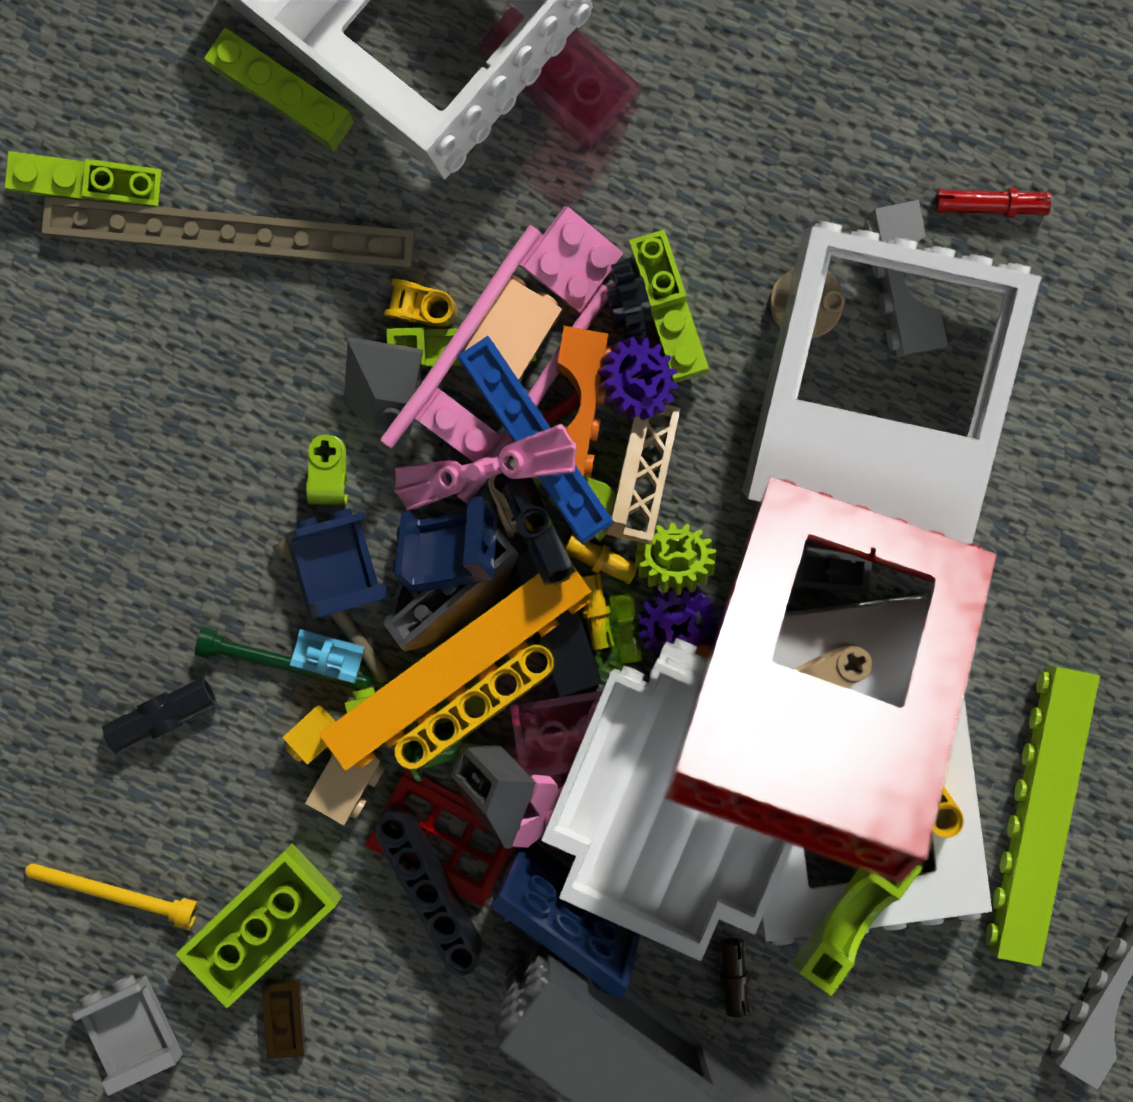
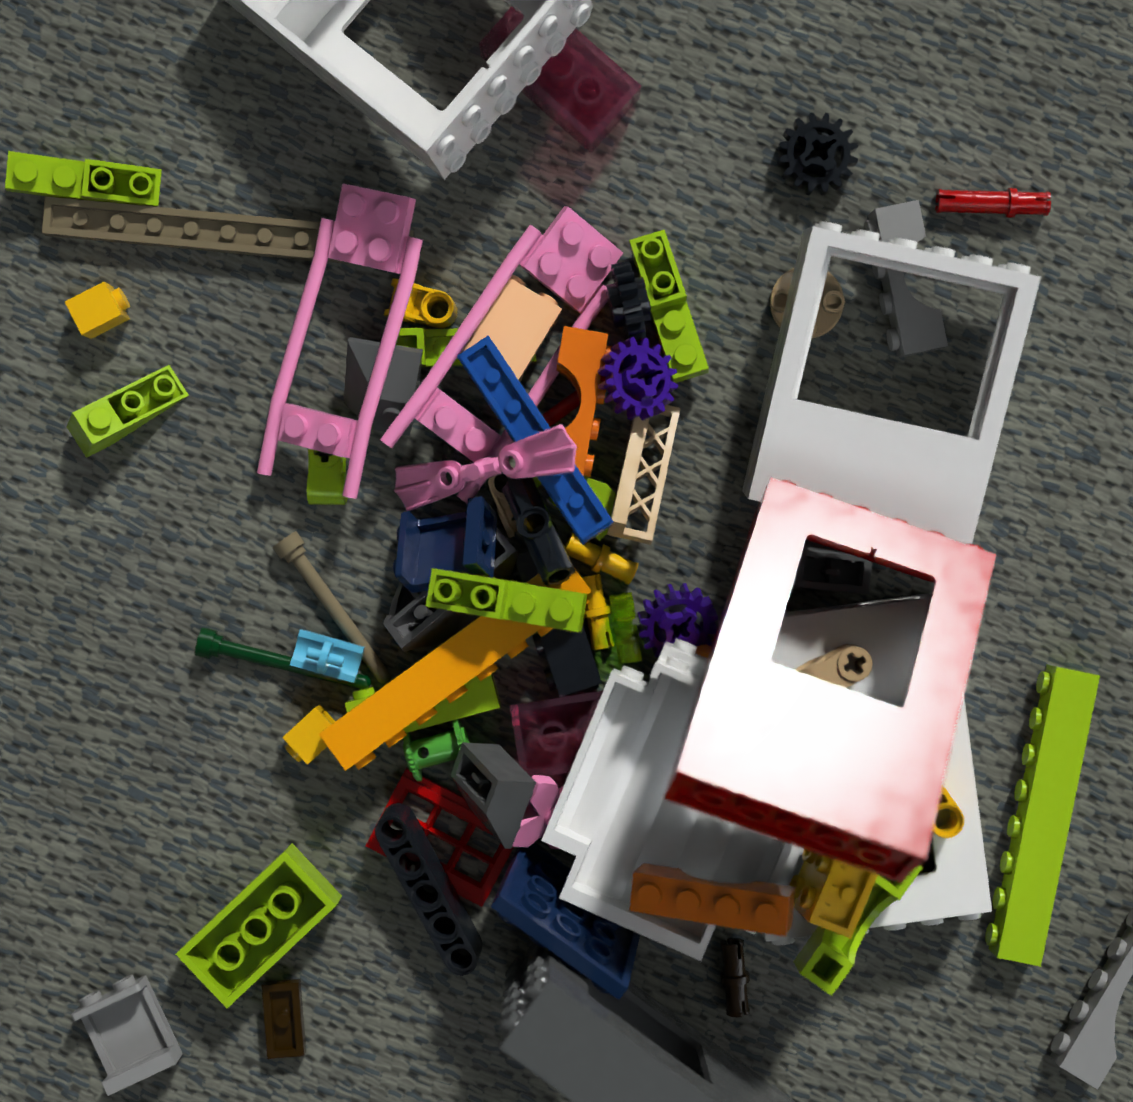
(98, 309): none -> yellow brick
(125, 410): none -> lime slope
(159, 715): black piece -> none
(177, 912): yellow piece -> none
(279, 88): lime arch -> none
(334, 564): dark blue panel -> none
(340, 791): tan brick -> none
(367, 232): none -> bright pink plate
(456, 710): yellow beam -> none
(506, 600): none -> lime slope
(675, 559): lime gear -> none
(742, 906): none -> orange arch
(825, 166): none -> black gear
(831, 892): none -> yellow bracket

